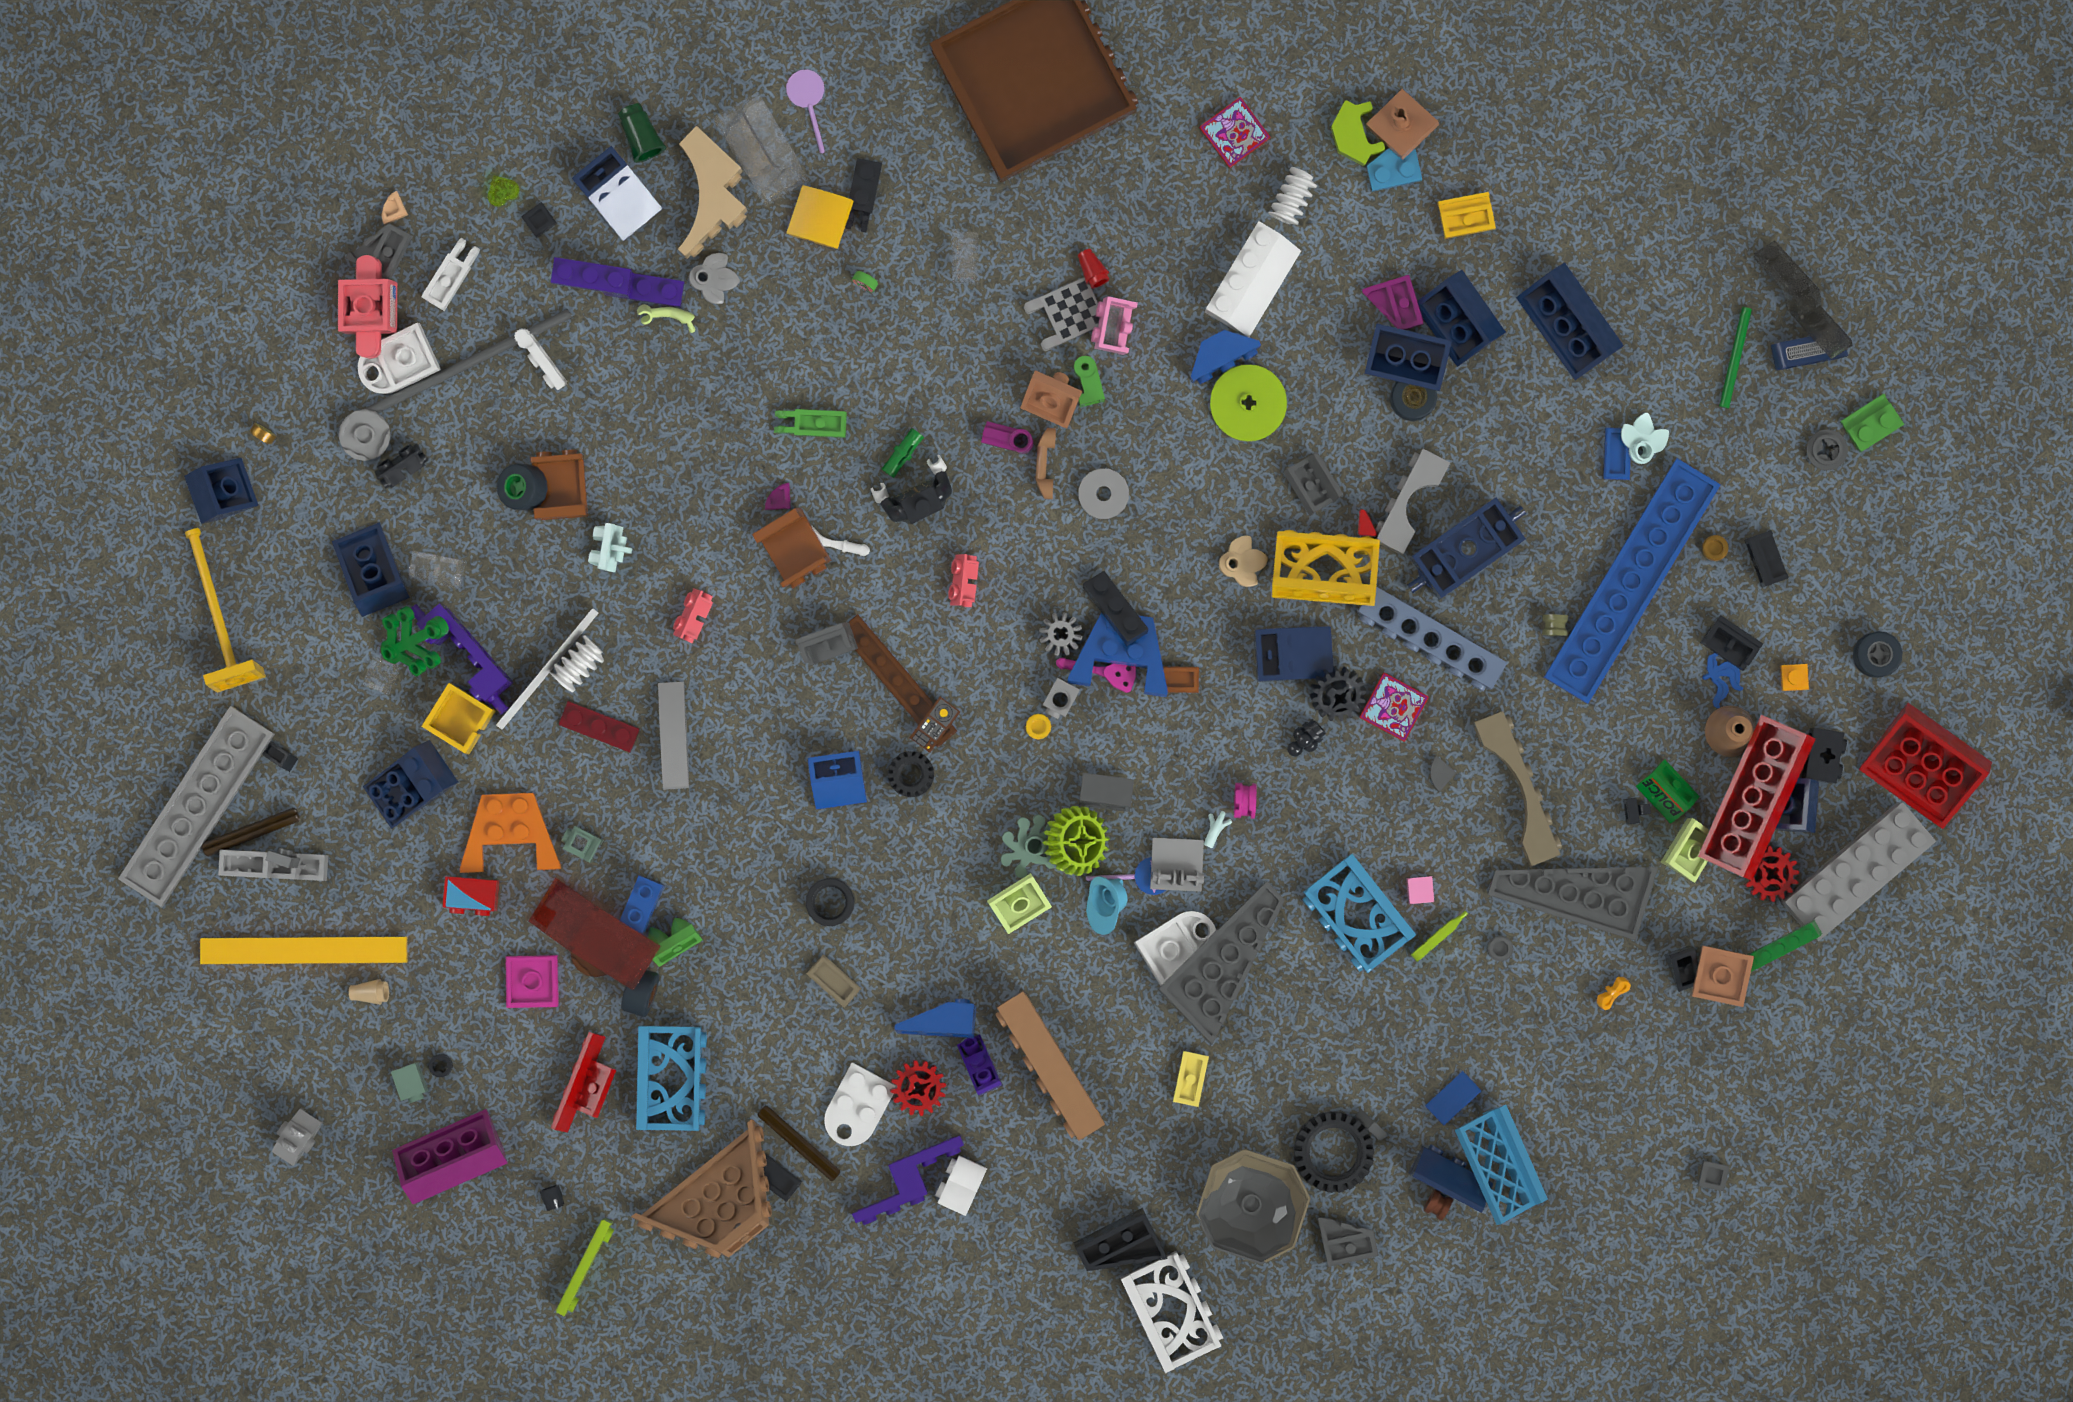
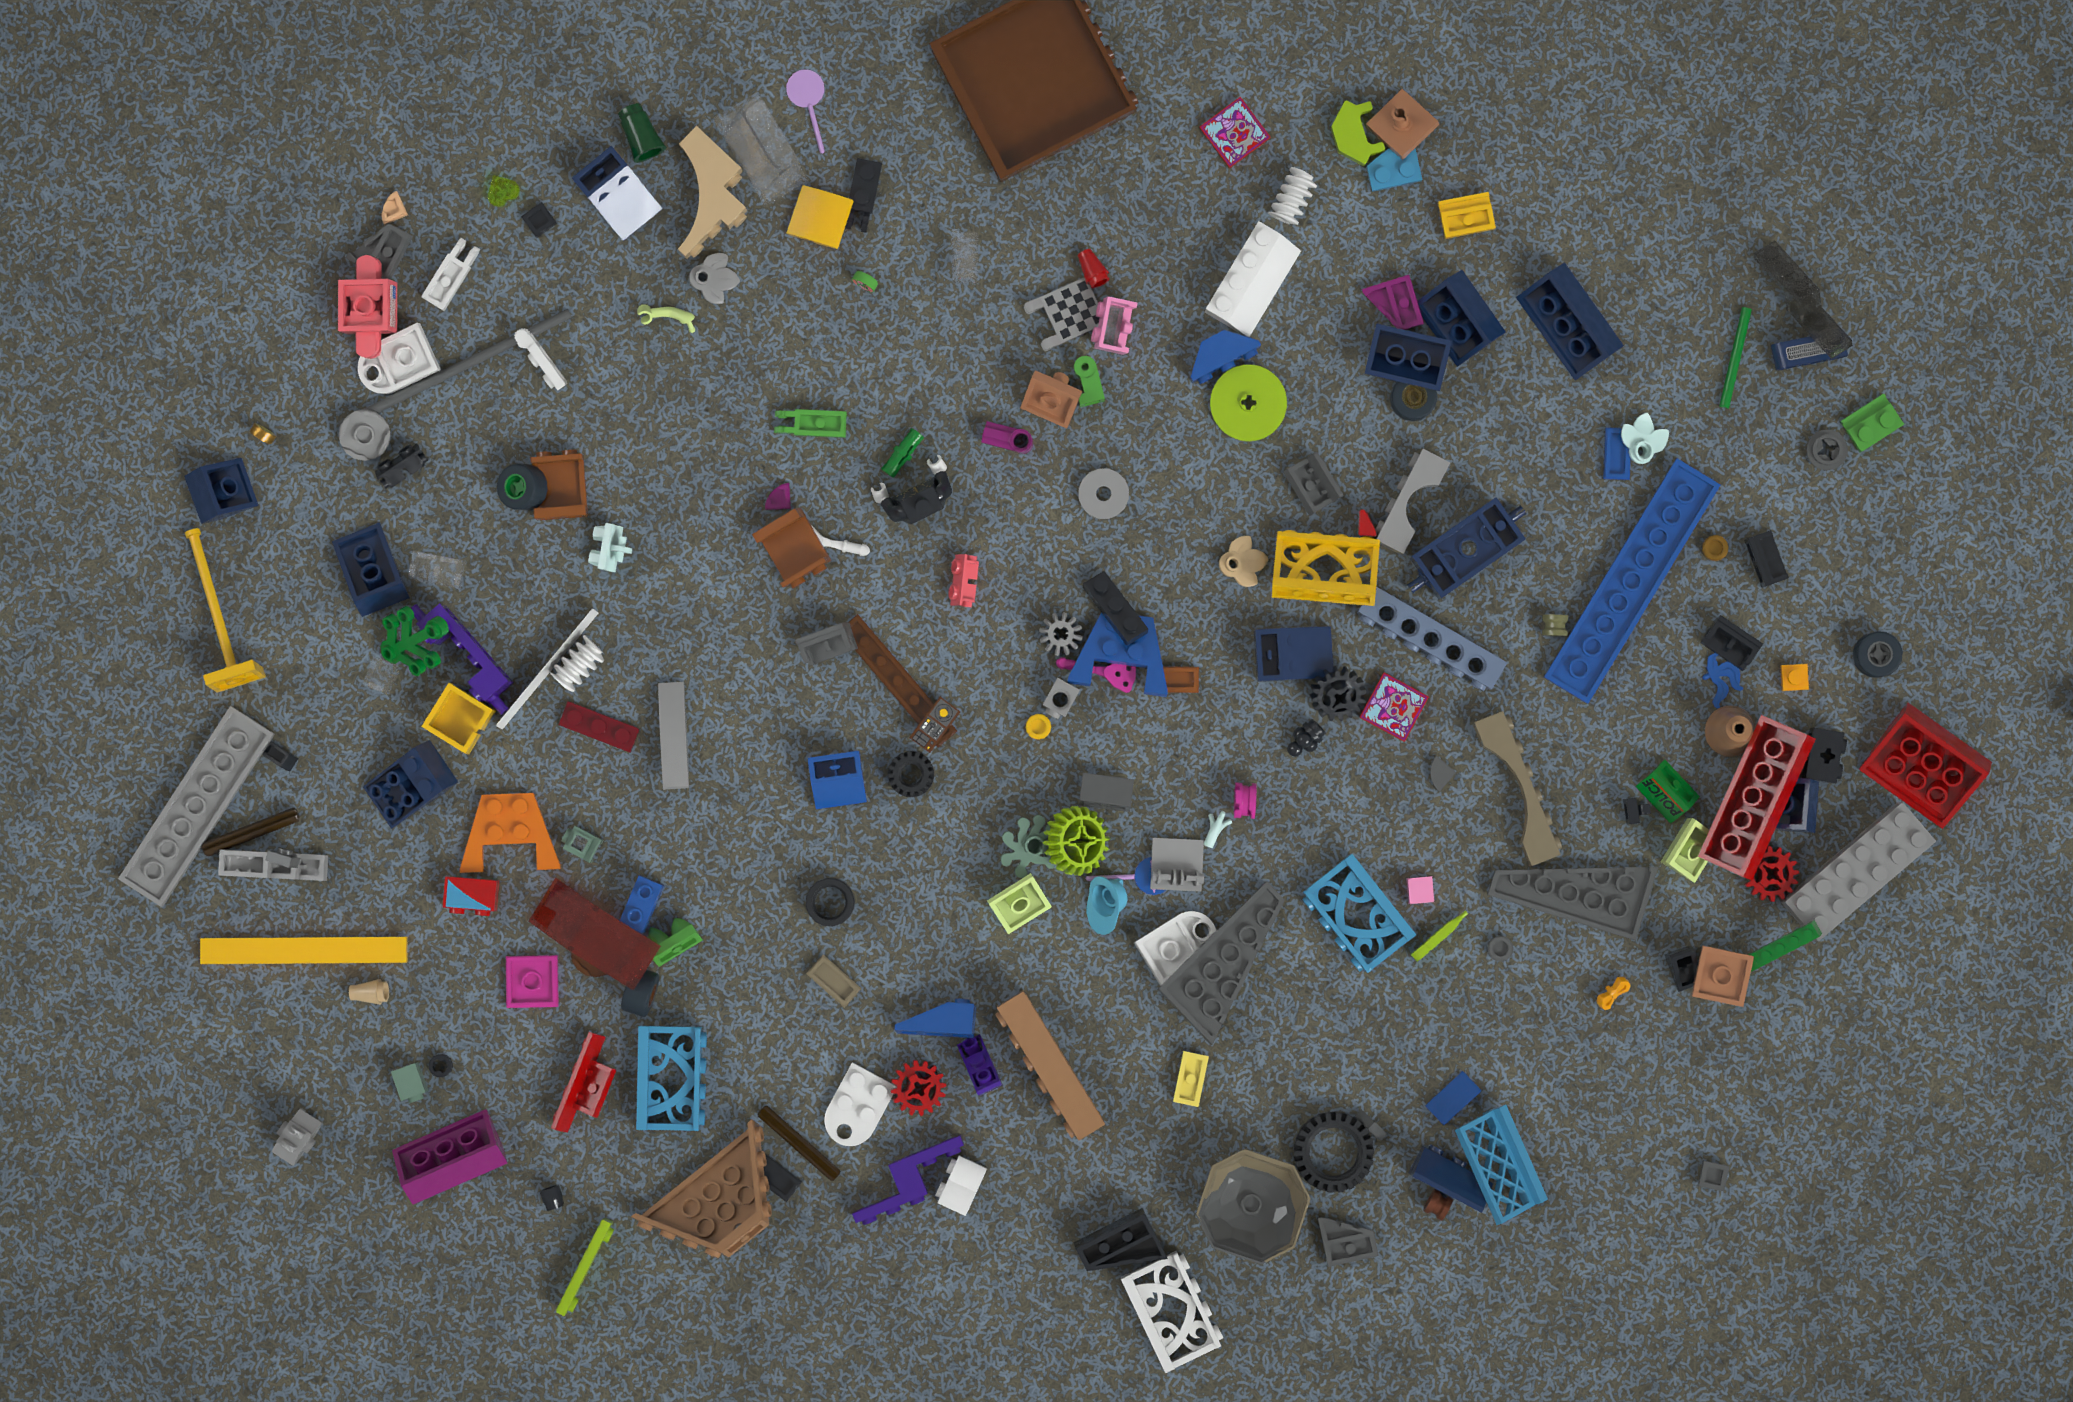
(617, 282): dark purple bracket -> none
(687, 622): coral hinge -> none
(1046, 441): medium nougat bar -> none

